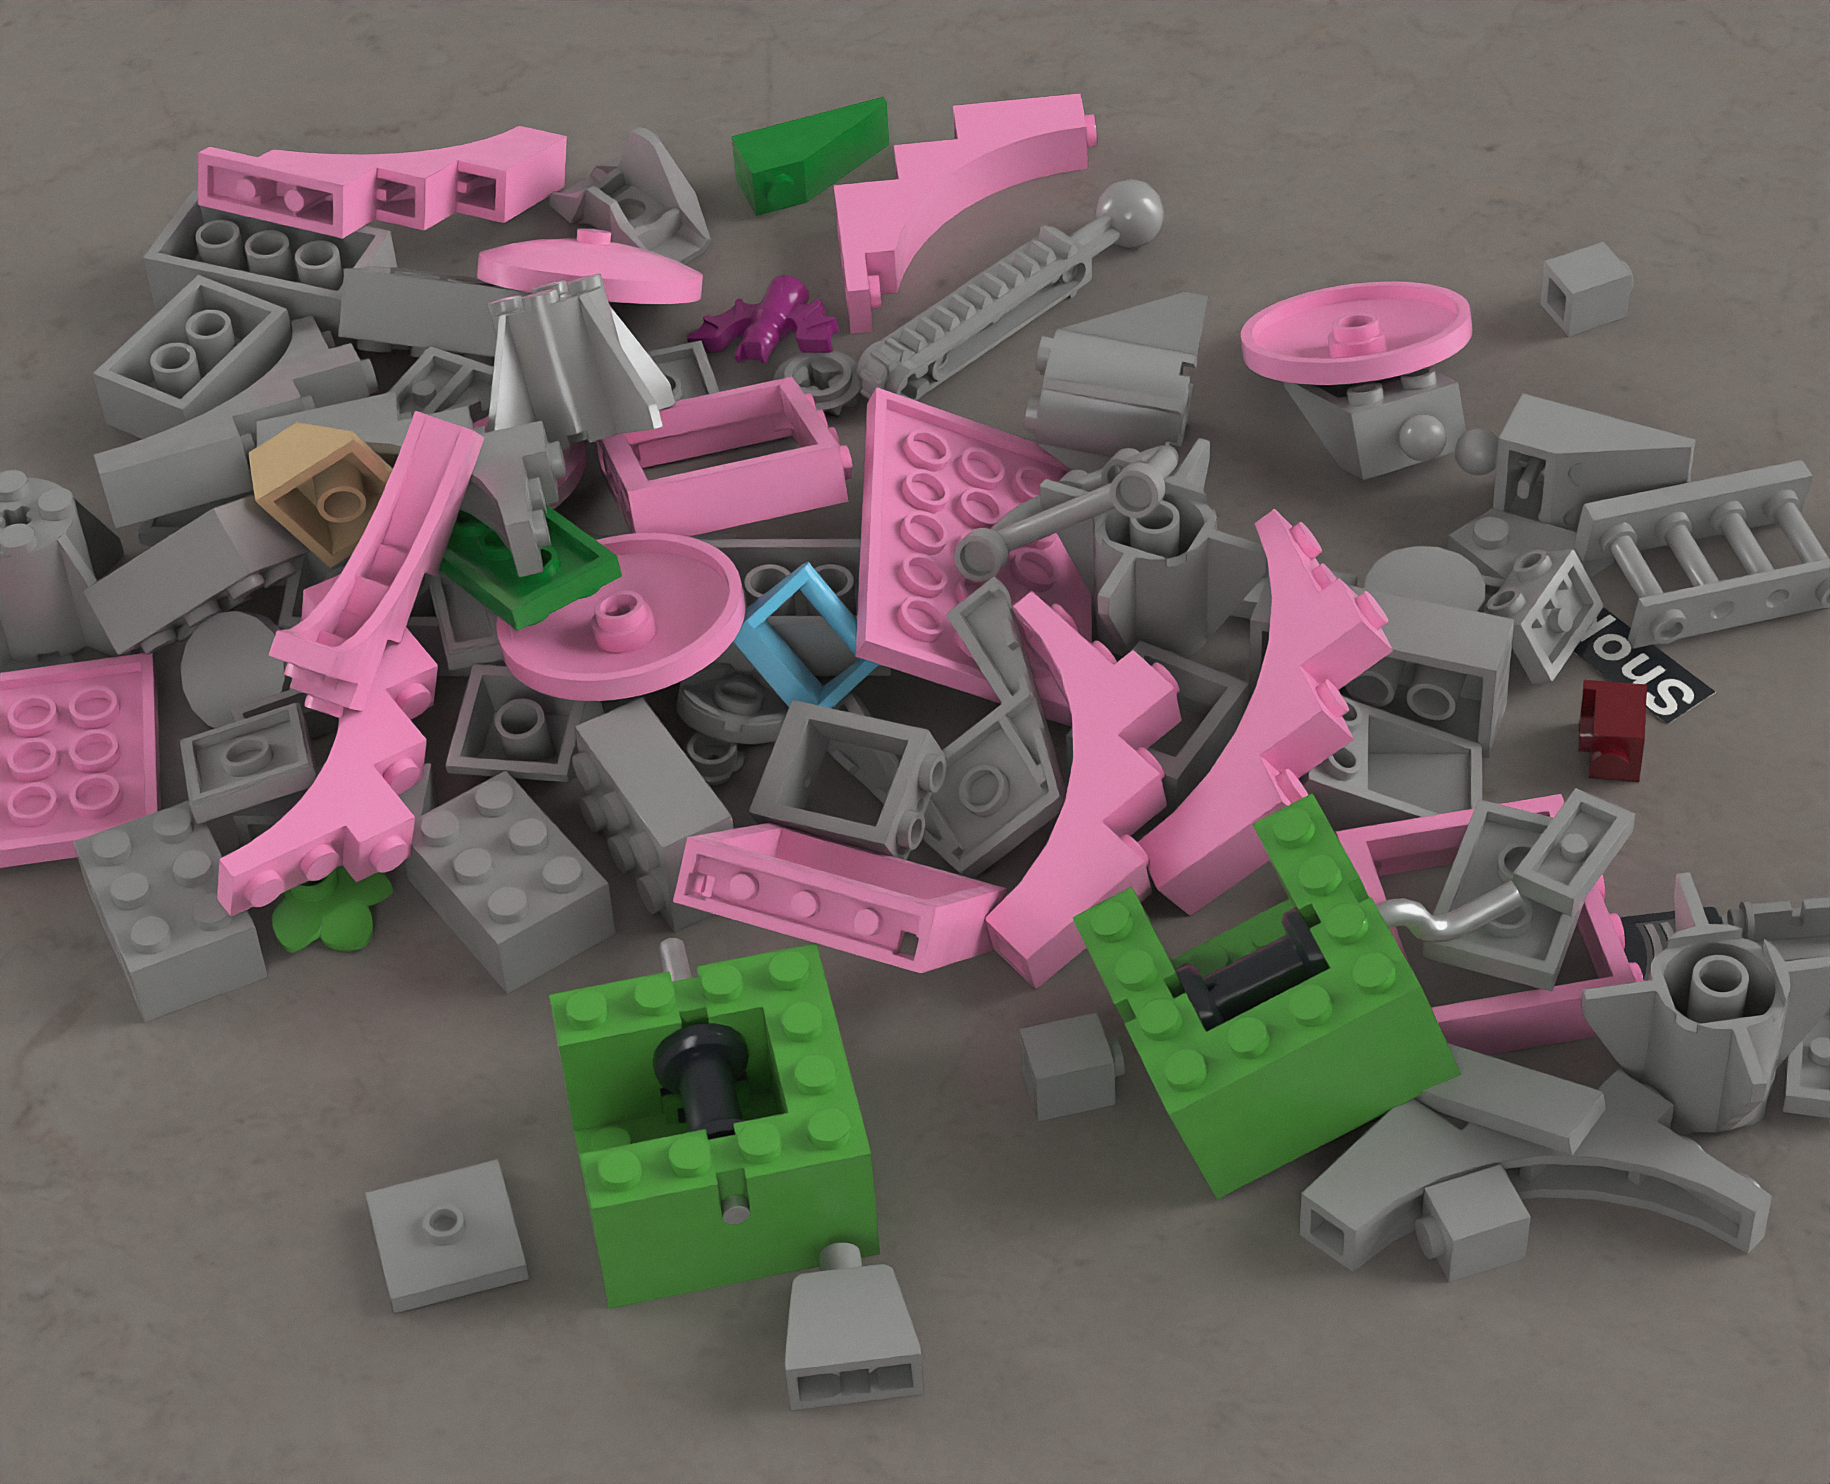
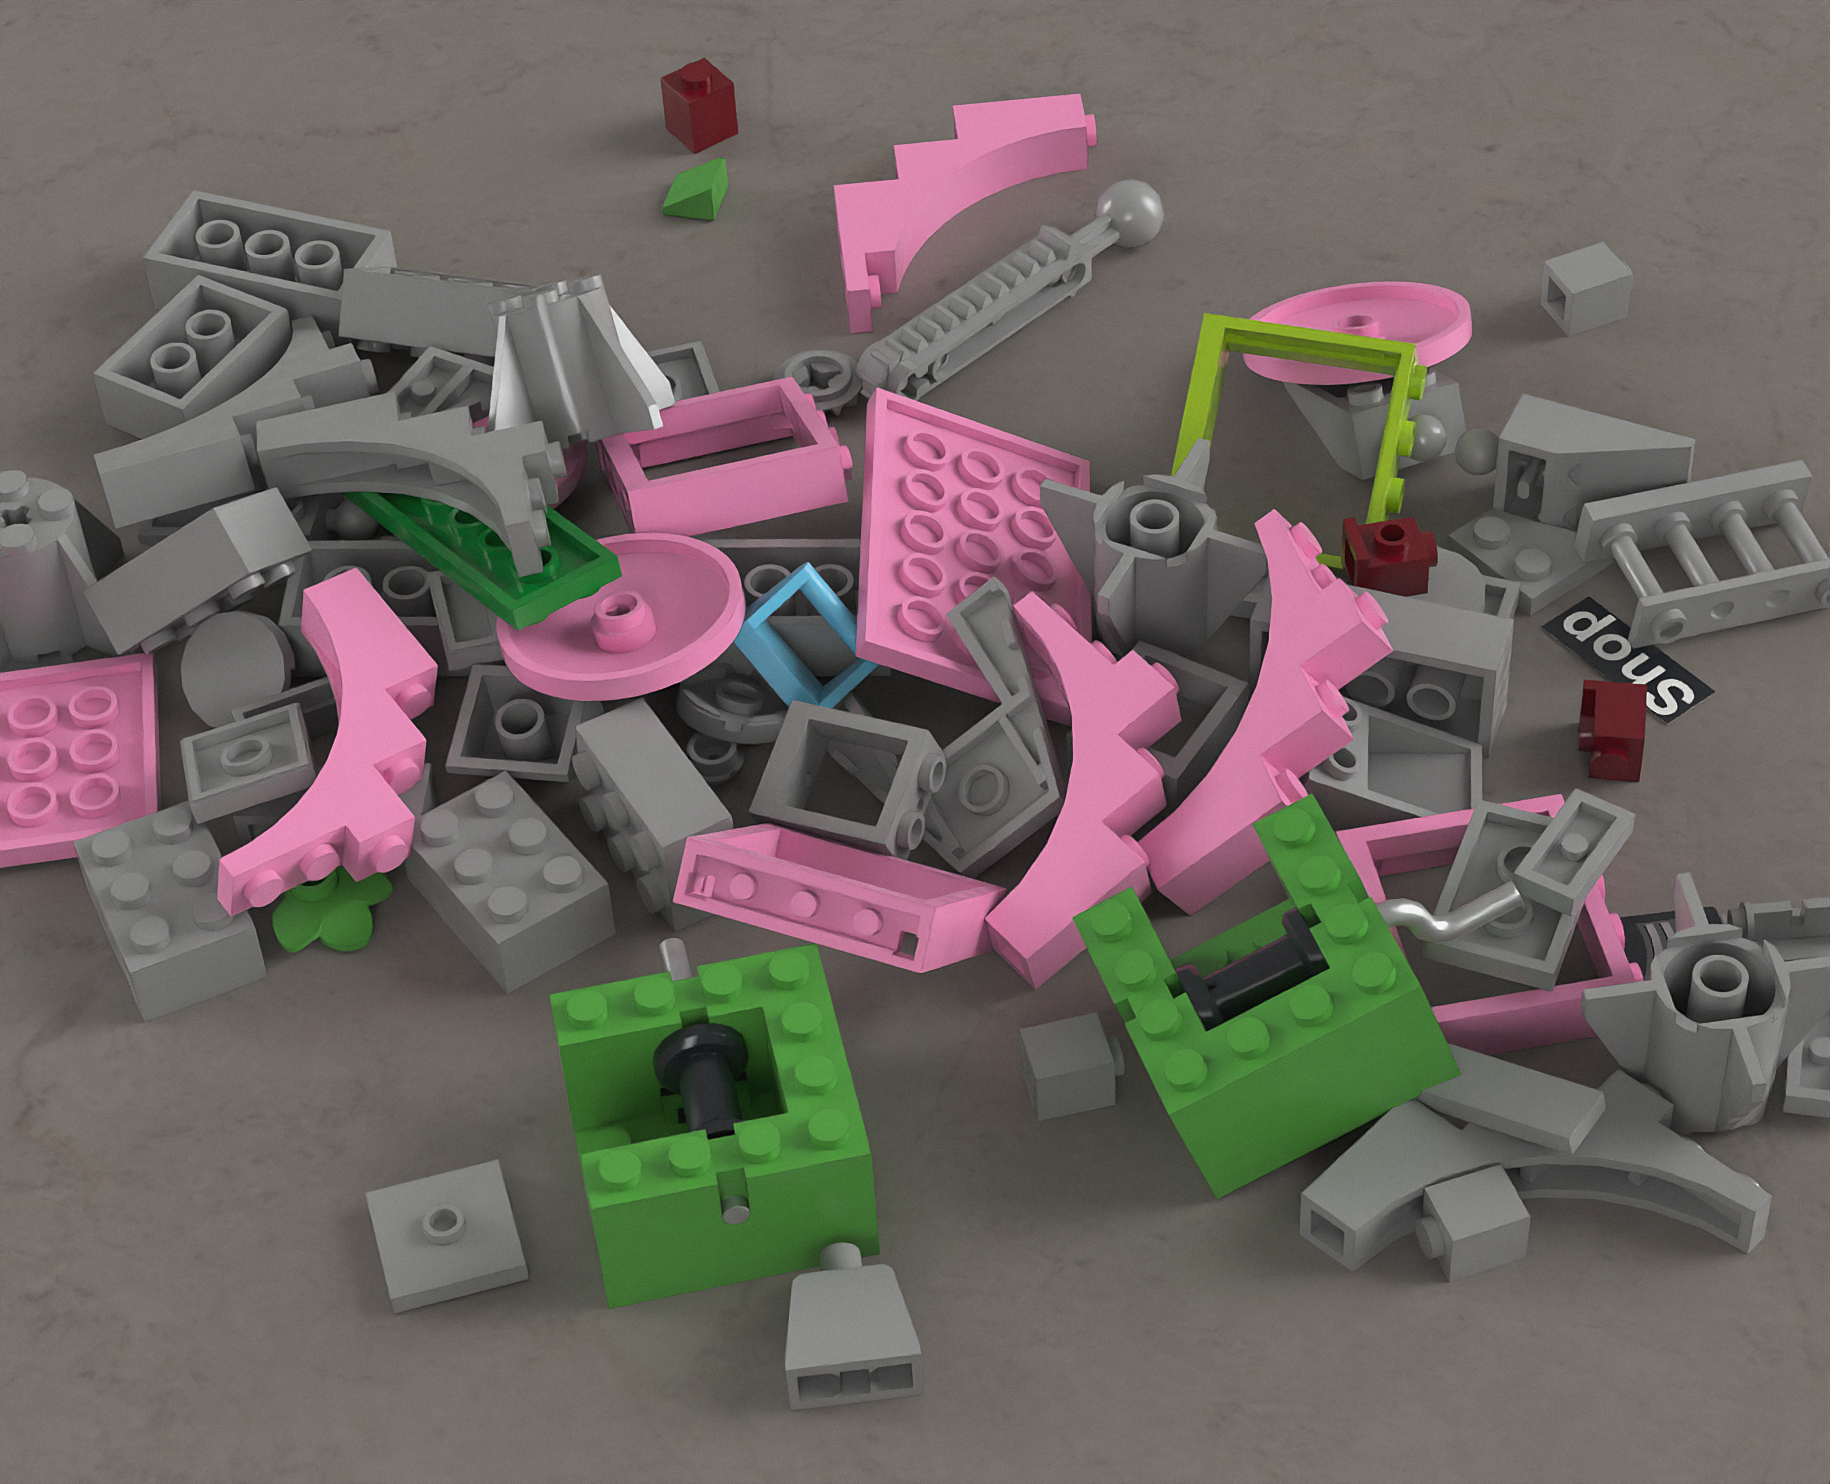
(319, 486): tan slope -> none
(344, 637): bright pink arch -> none
(409, 189): bright pink arch -> none
(626, 271): bright pink dish -> none
(643, 178): light grey piece -> none
(698, 191): none -> bright green slope
(699, 105): none -> dark red brick
(769, 322): magenta animal -> none
(807, 155): green slope -> none
(1117, 382): light grey brick -> none
(1131, 491): light grey bar -> none
(1225, 334): none -> lime window
(1388, 556): none -> dark red brick
(1550, 609): light grey bracket -> none

